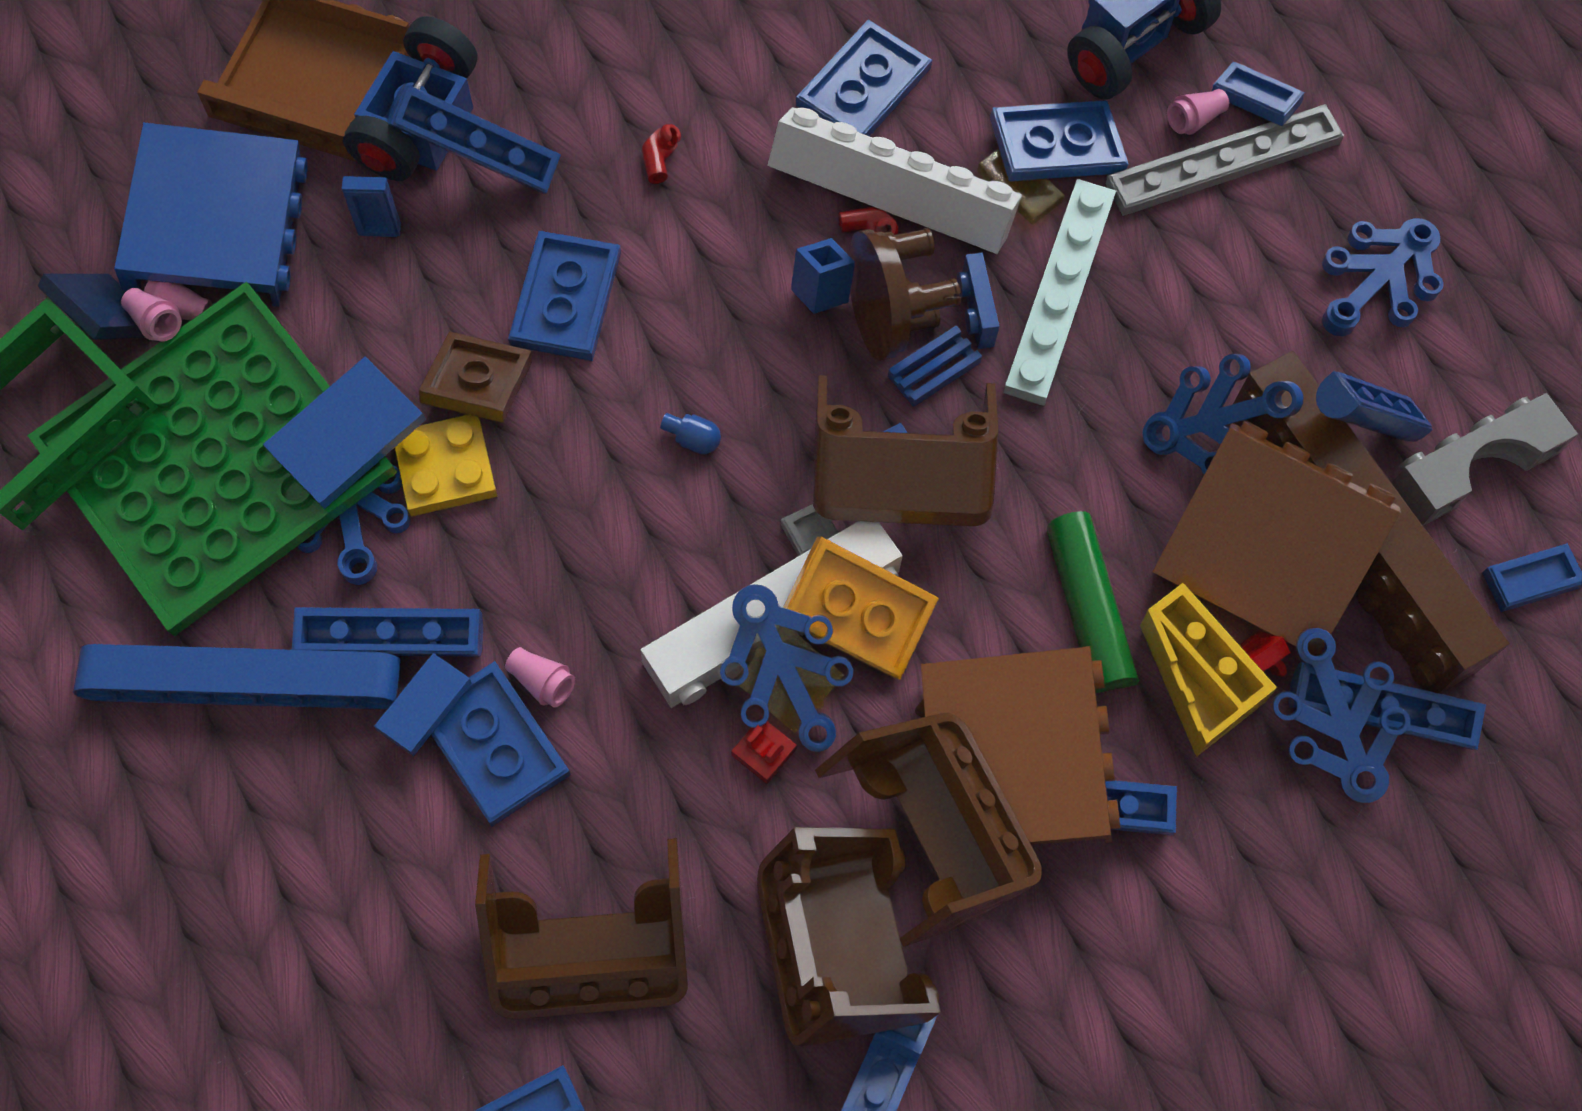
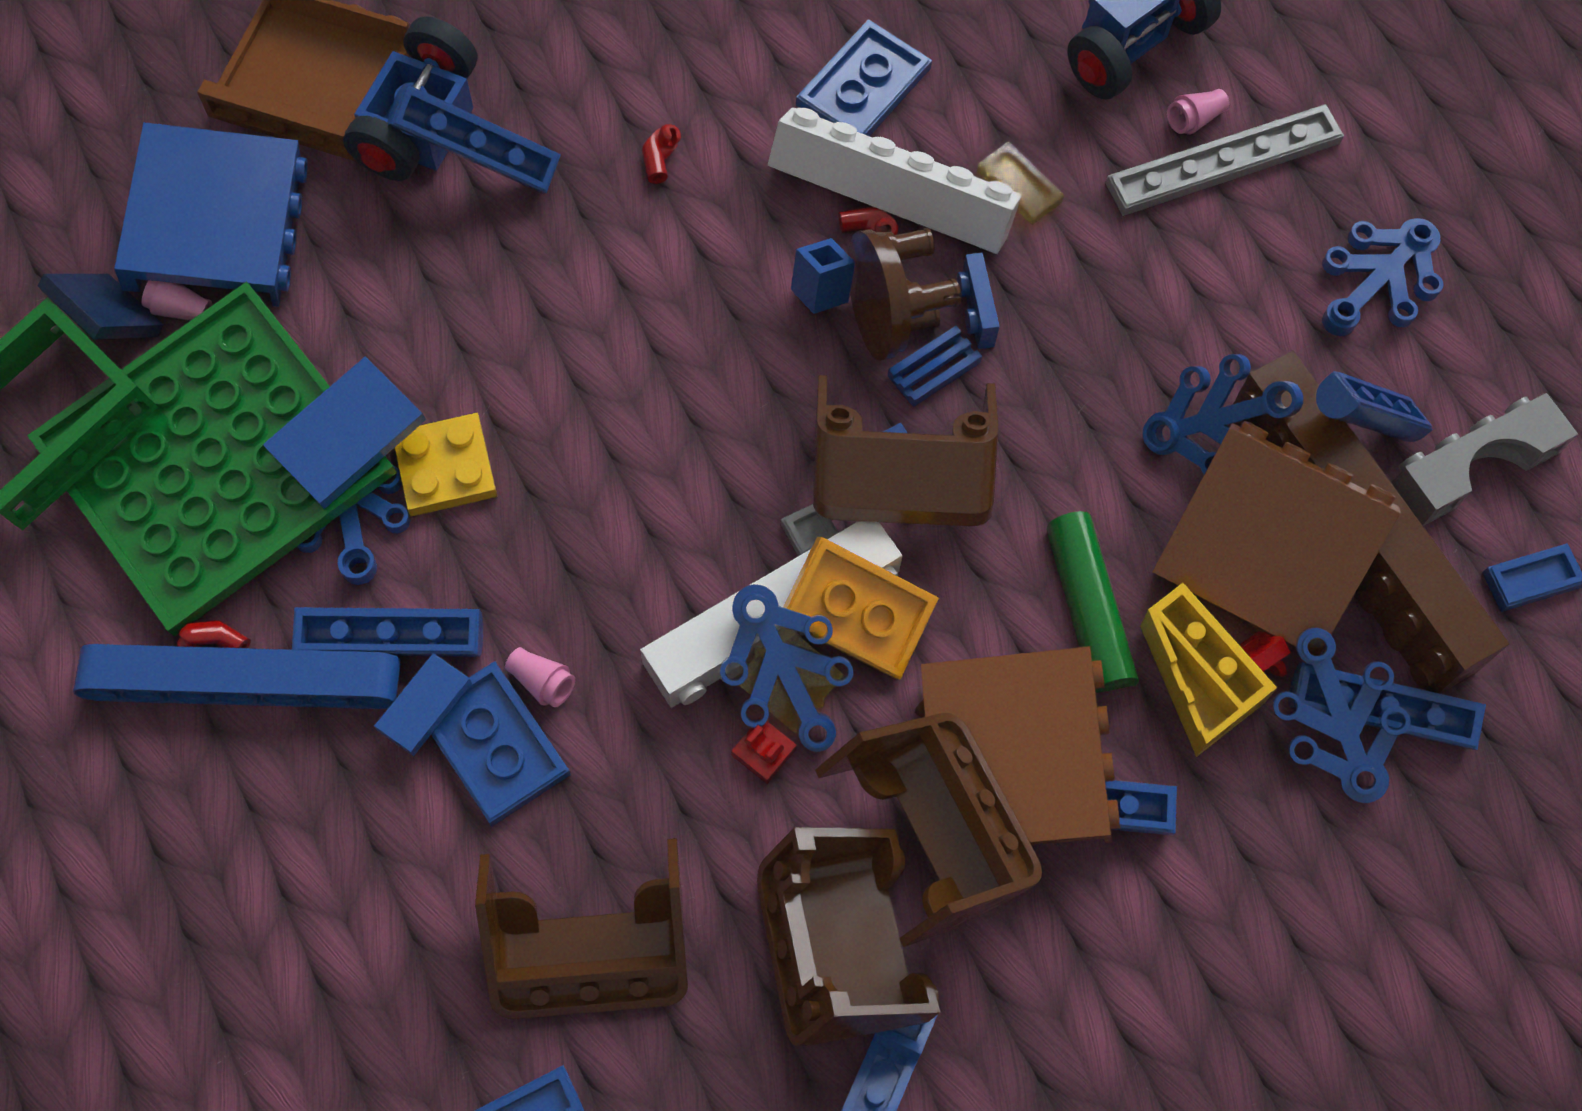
(153, 315): bright pink cone -> none
(211, 632): none -> red arm
(371, 206): blue tile -> none
(475, 376): reddish brown plate -> none
(565, 295): blue tile -> none
(693, 432): blue cylinder -> none
(1058, 140): blue tile -> none
(1059, 293): light aqua plate -> none
(1259, 93): blue tile -> none

